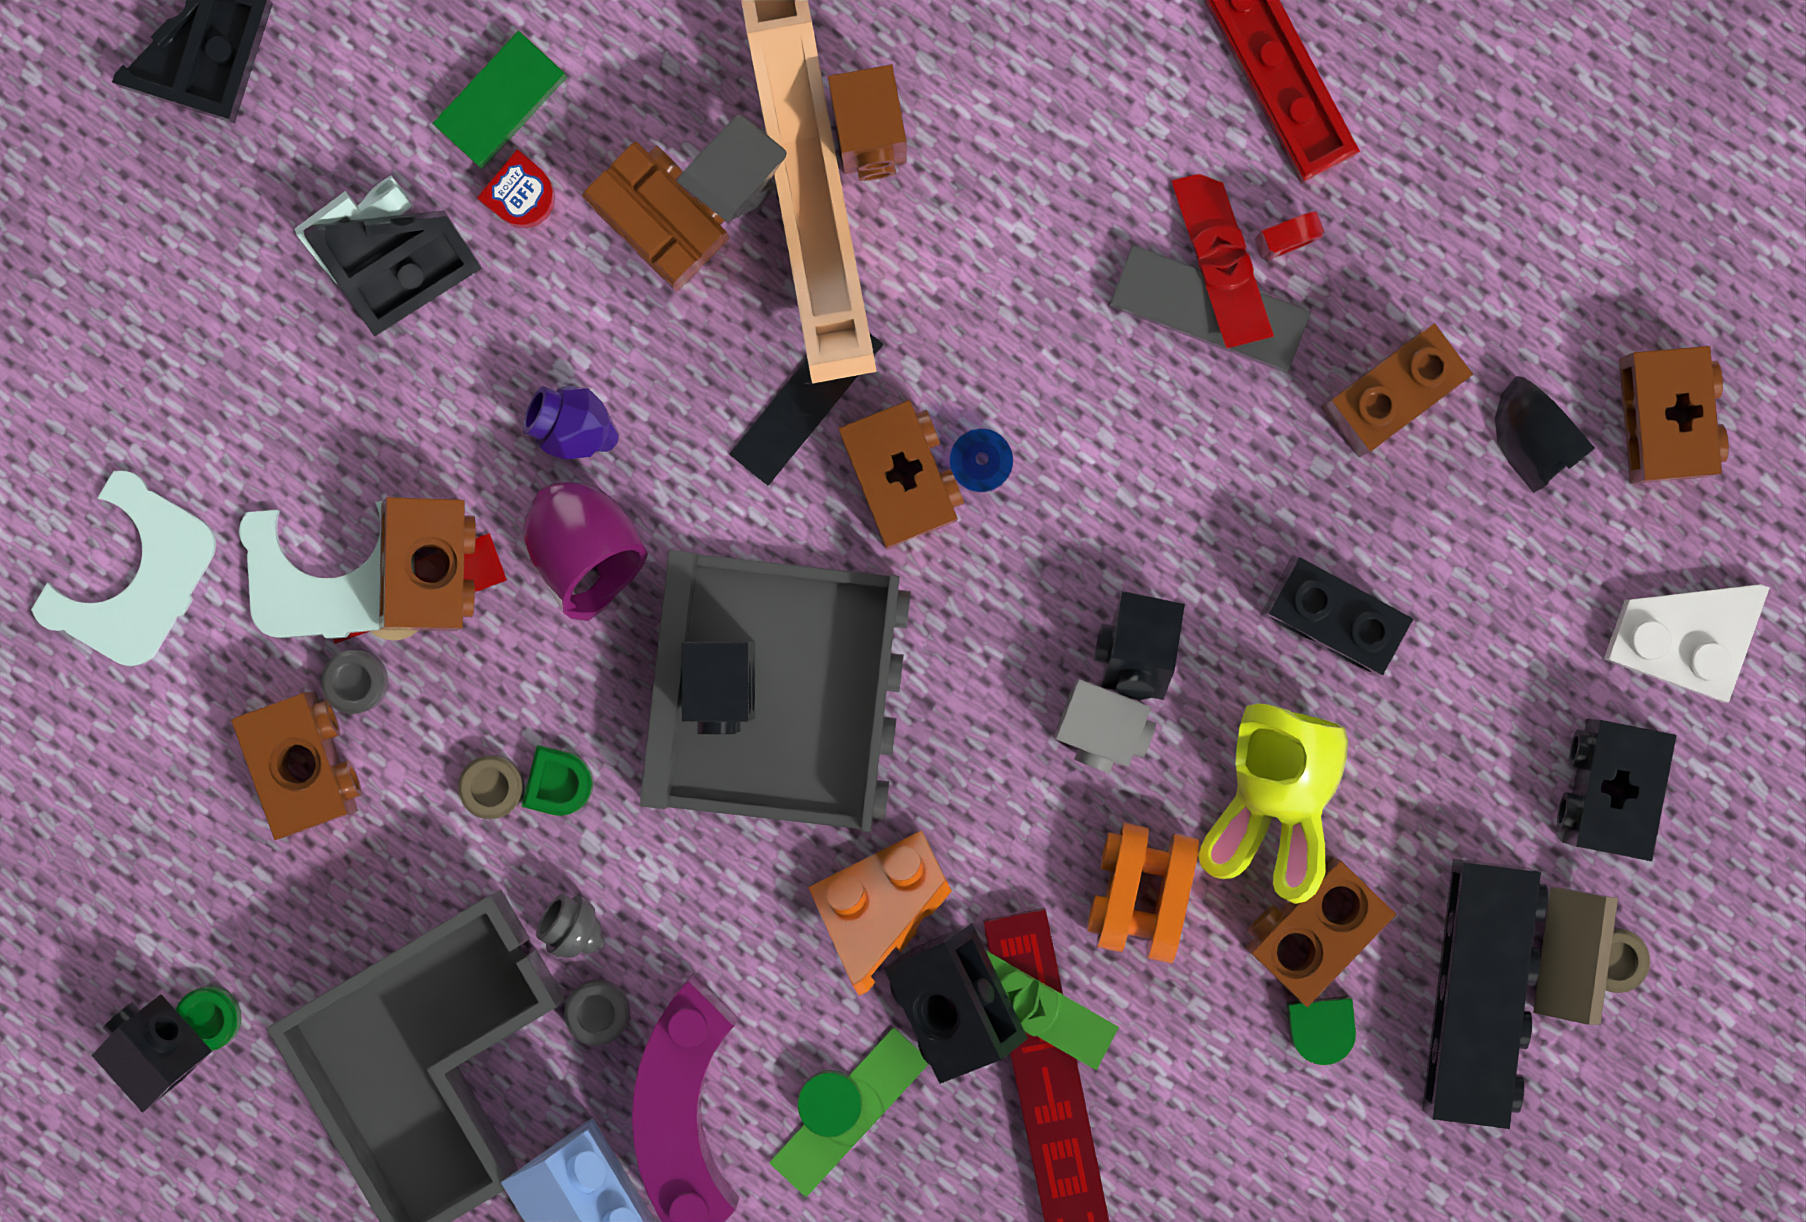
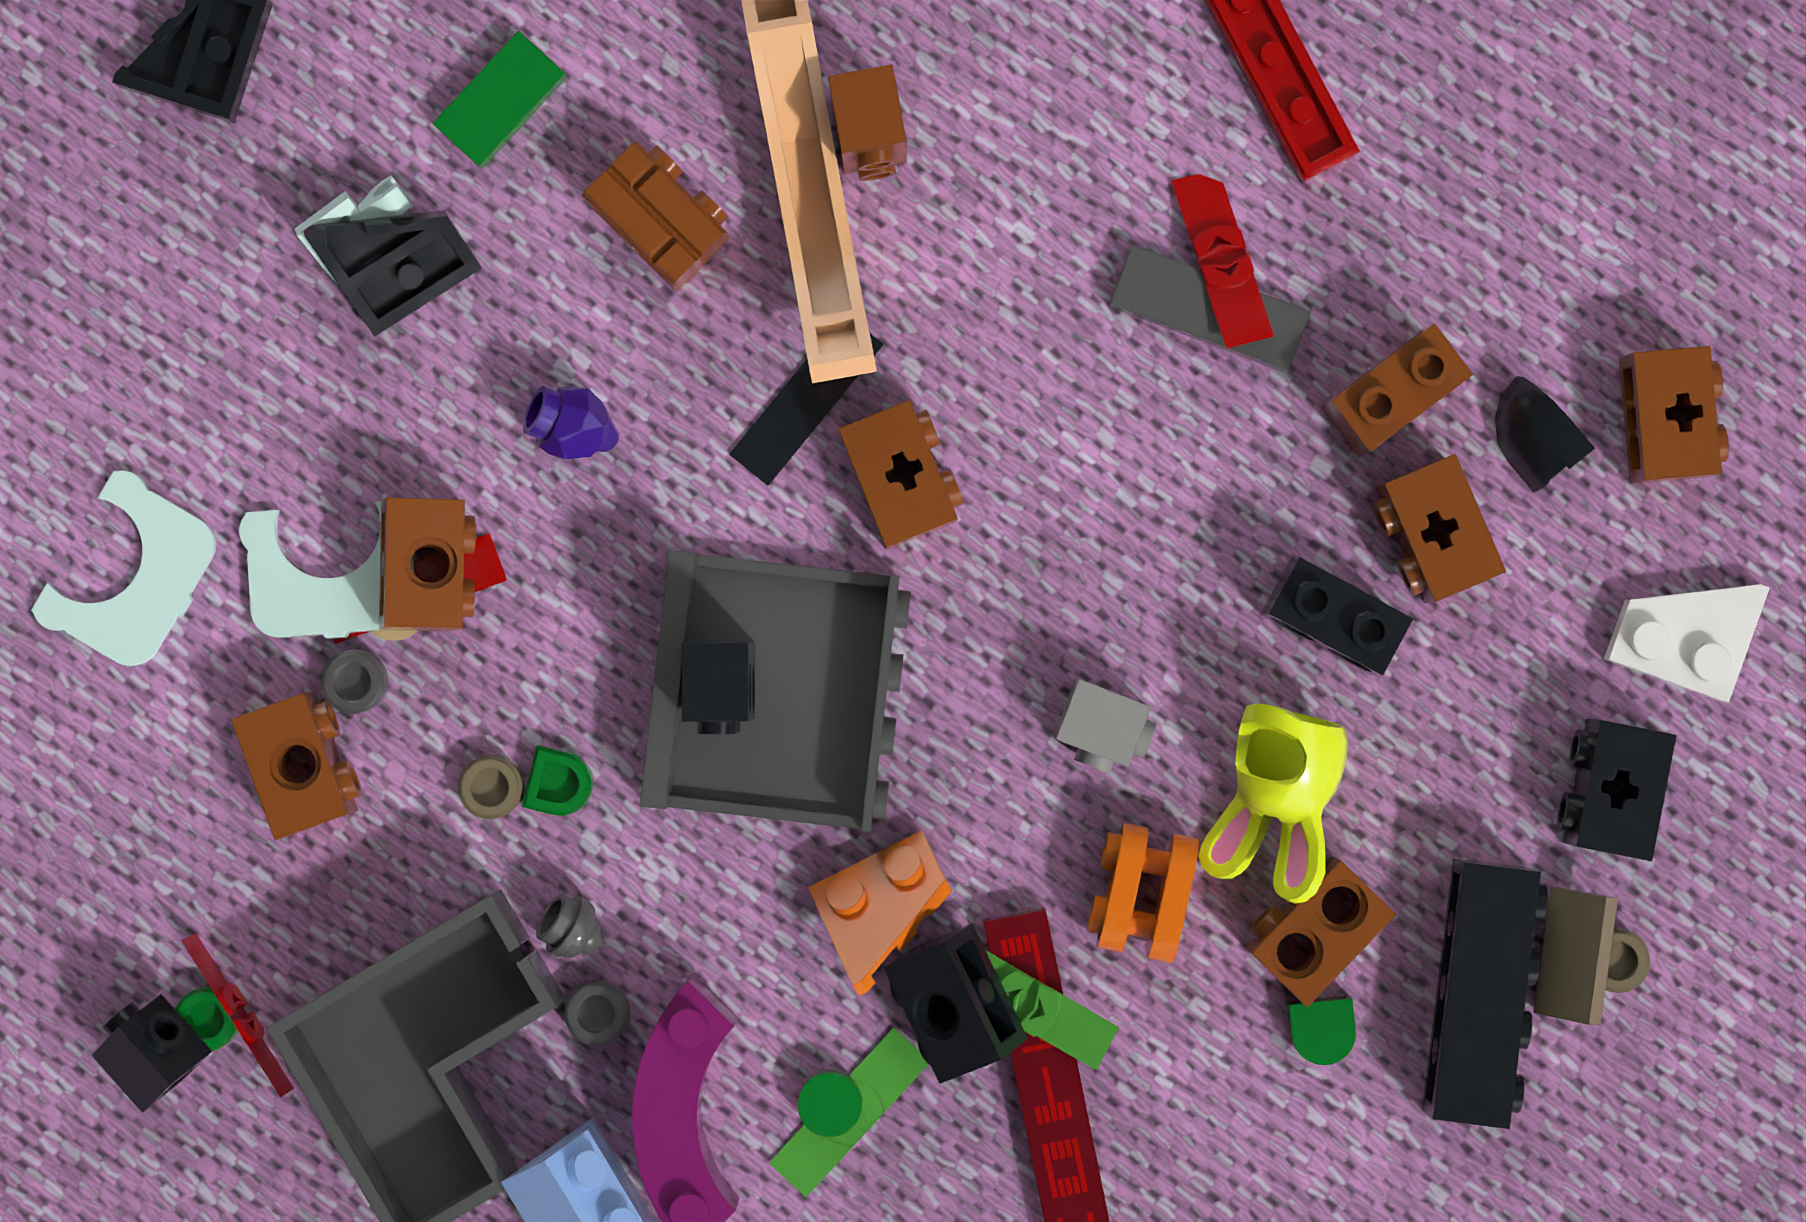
(233, 1003): none -> red piece
(519, 193): tile -> none
(570, 534): magenta piece -> none
(734, 169): dark grey slope -> none
(979, 477): clear blue tile -> none
(1140, 646): black brick -> none
(1289, 235): red tile -> none
(1467, 546): none -> dark orange brick

